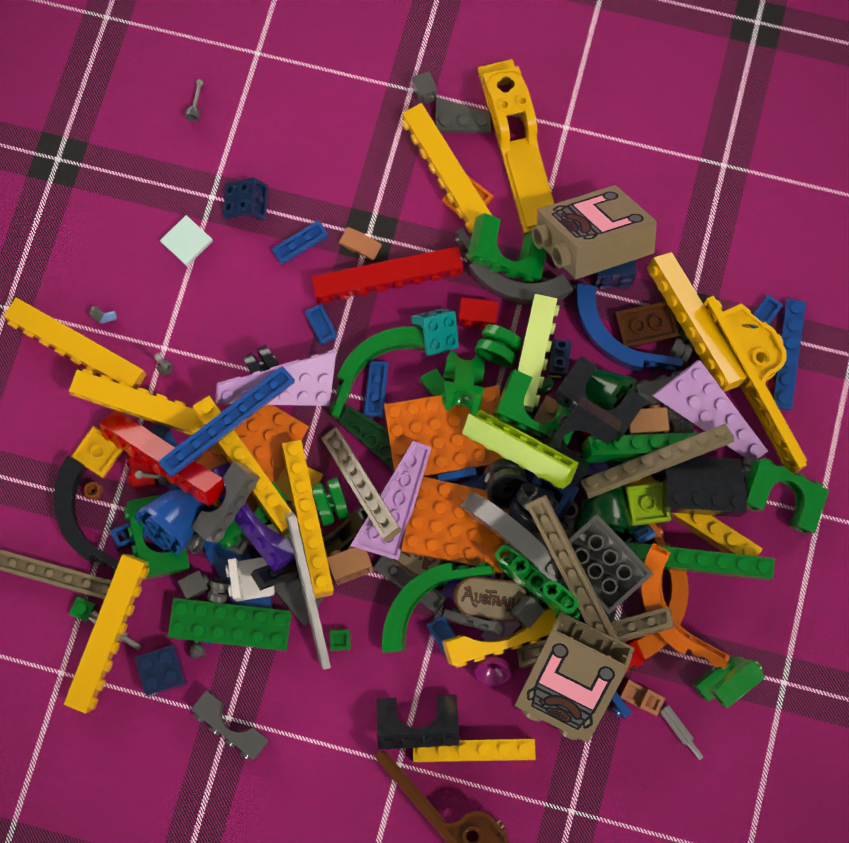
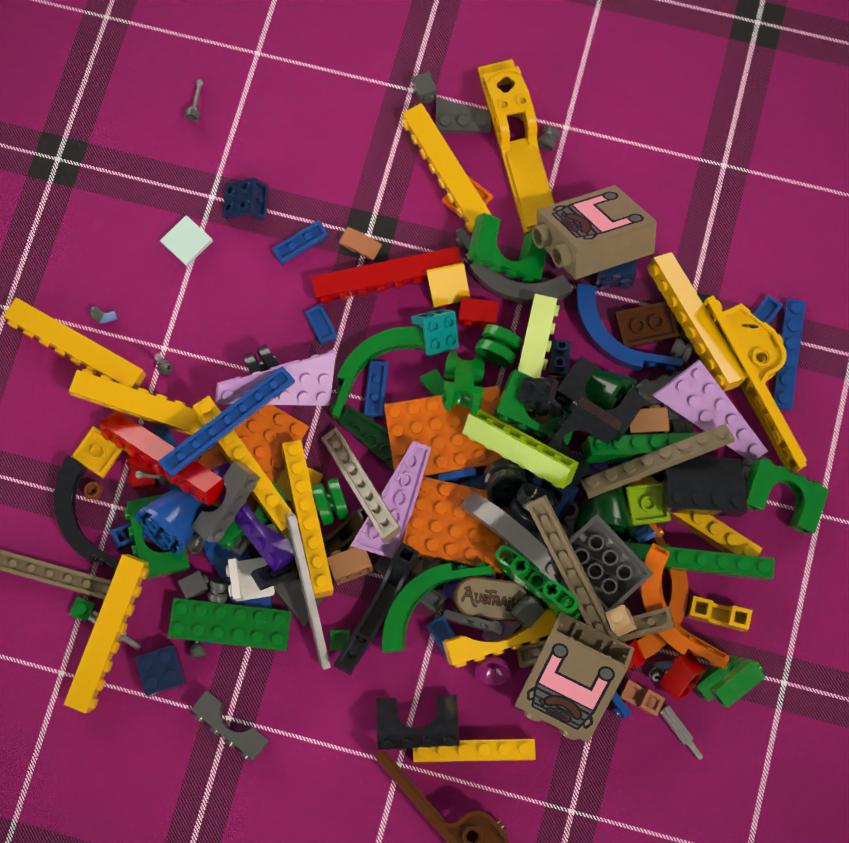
(378, 609): none -> black arch
(448, 284): none -> yellow tile
(540, 395): none -> black bracket
(549, 137): none -> dark grey wheel
(620, 620): none -> tan brick
(658, 669): none -> arm
(682, 676): none -> red brick
(724, 616): none -> yellow arch

